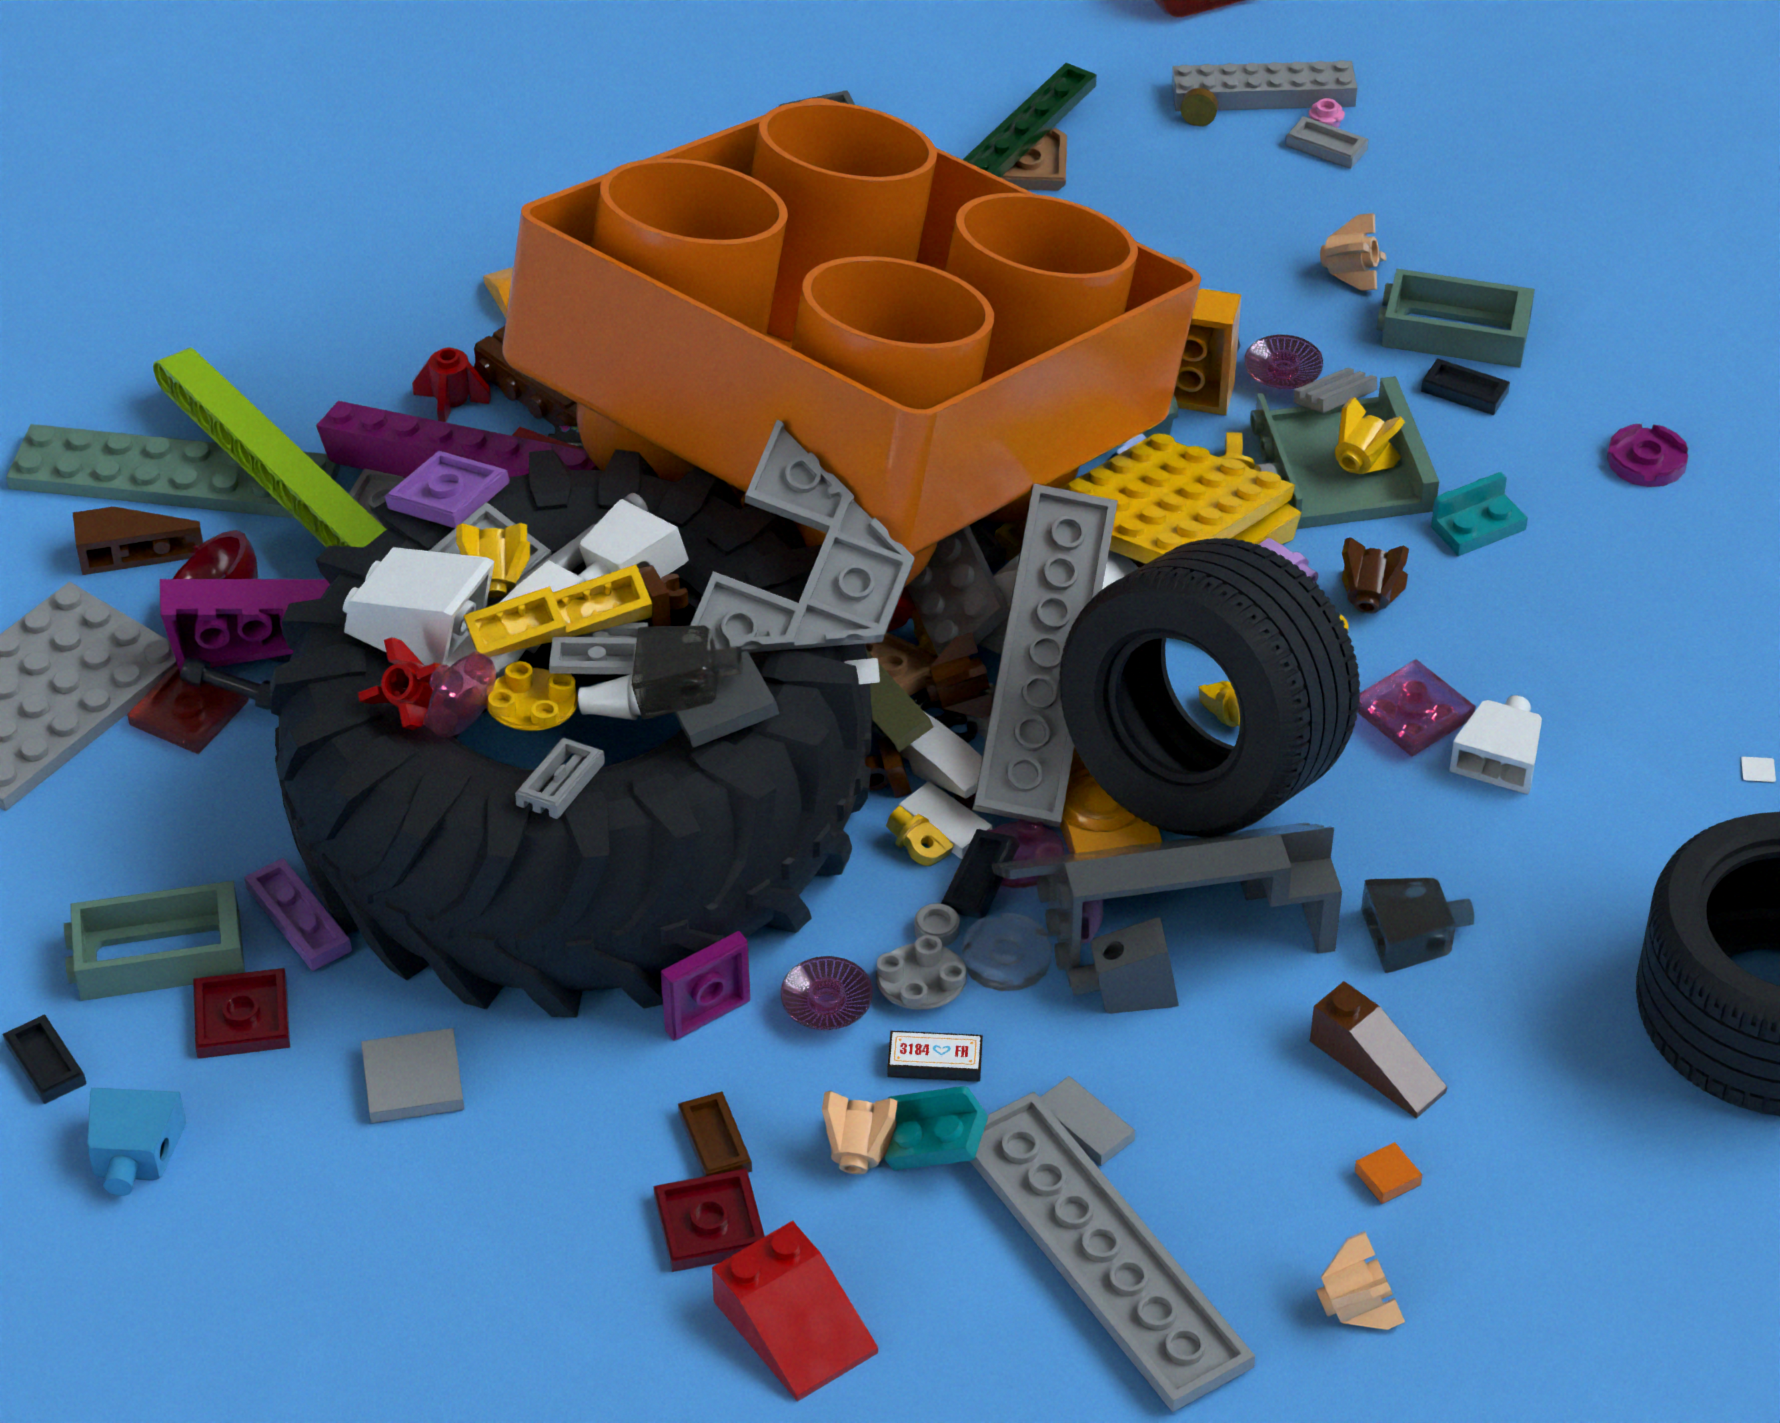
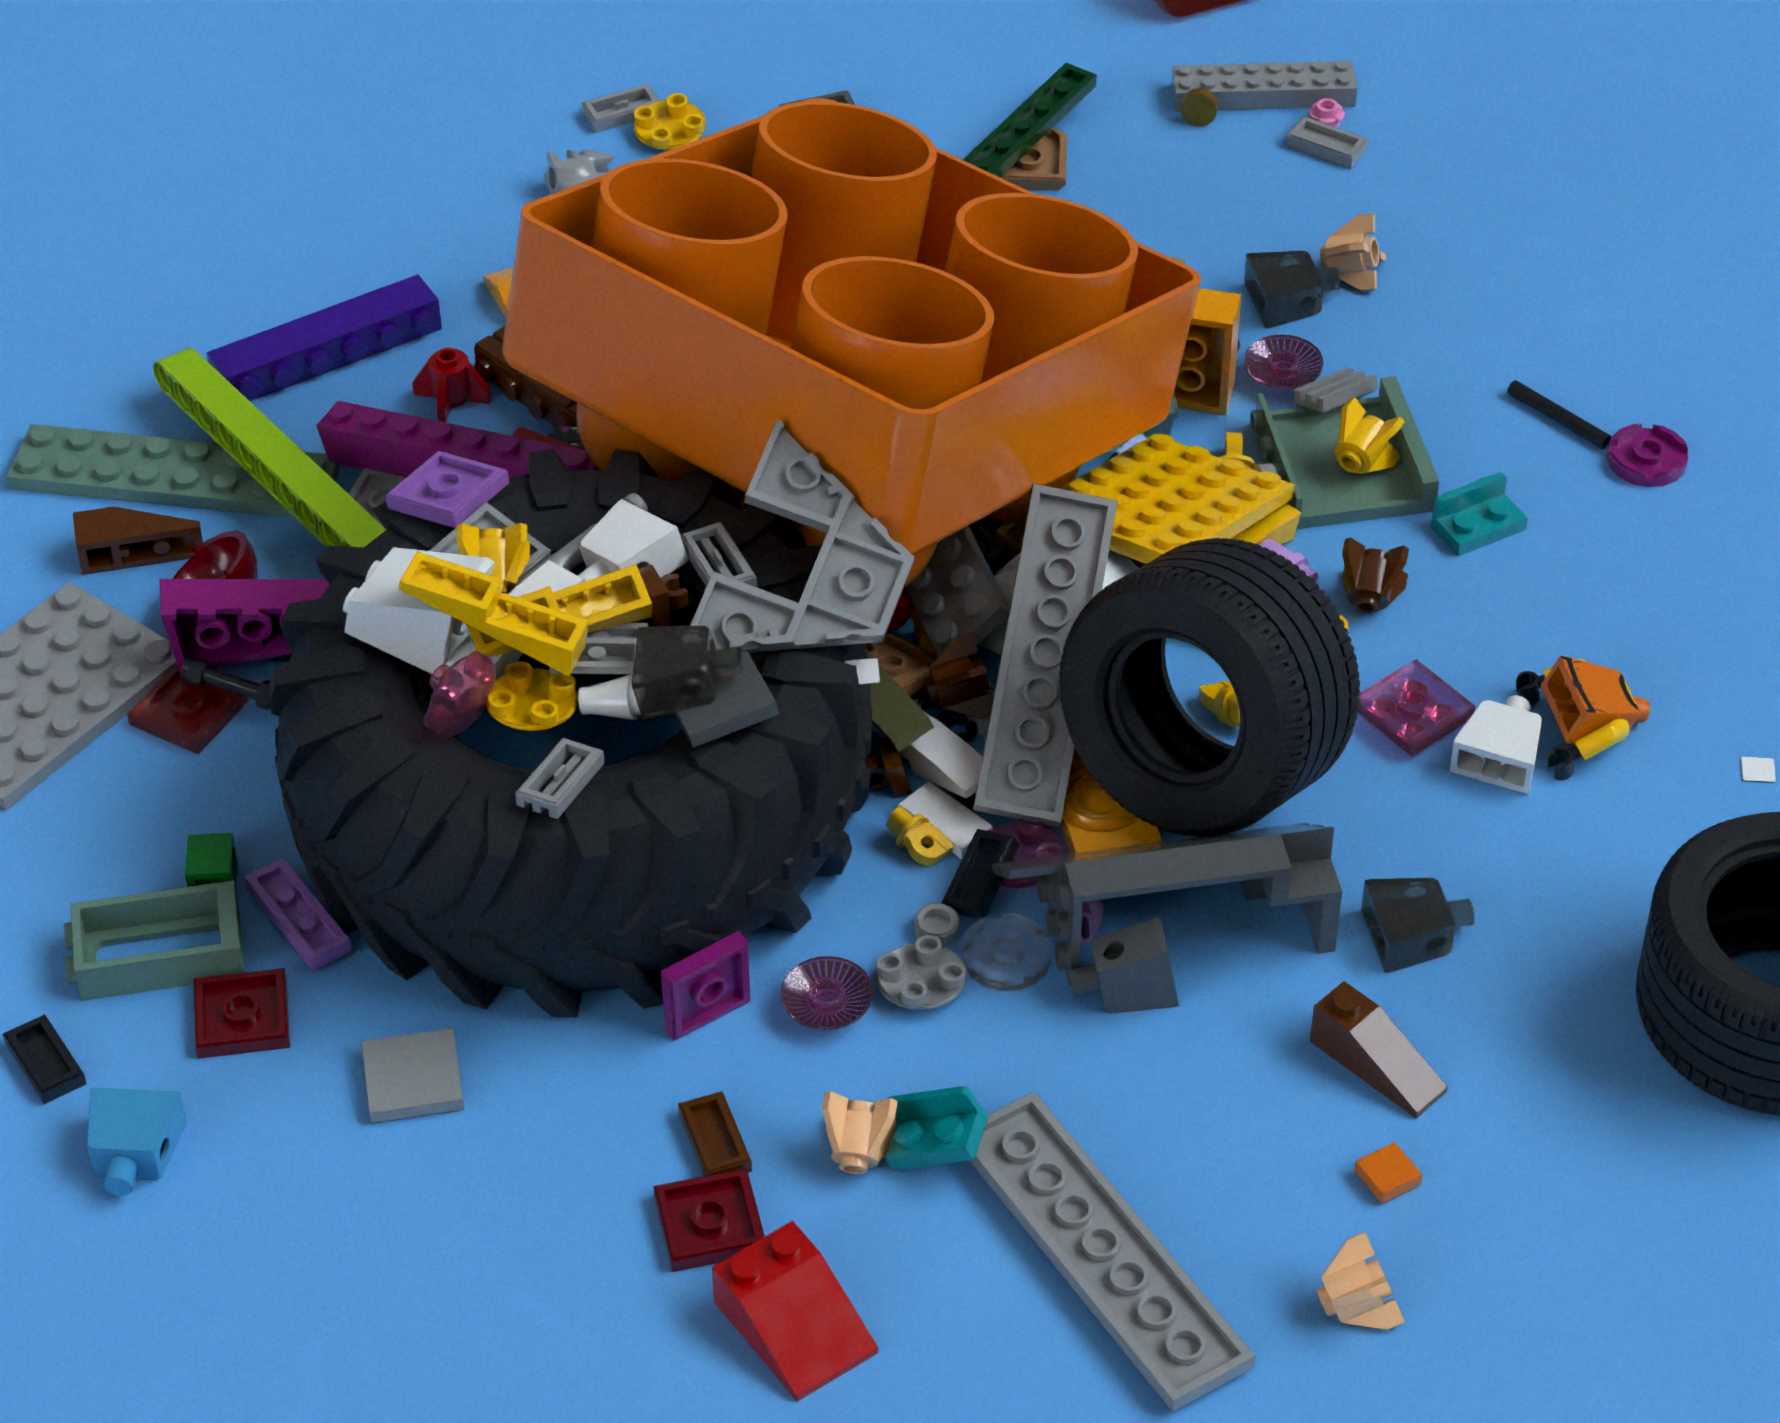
(211, 859): none -> green brick
(329, 338): none -> dark purple brick
(403, 684): red brick -> none
(479, 602): none -> yellow slope
(575, 169): none -> light grey animal
(617, 108): none -> light grey tile
(669, 123): none -> yellow dish
(728, 546): none -> light grey tile
(935, 1055): tile -> none
(1088, 1120): light grey tile -> none
(1287, 285): none -> clear smoke torso
(1461, 301): sand green piece -> none
(1465, 386): black tile -> none
(1559, 414): none -> black bar
(1589, 707): none -> orange torso

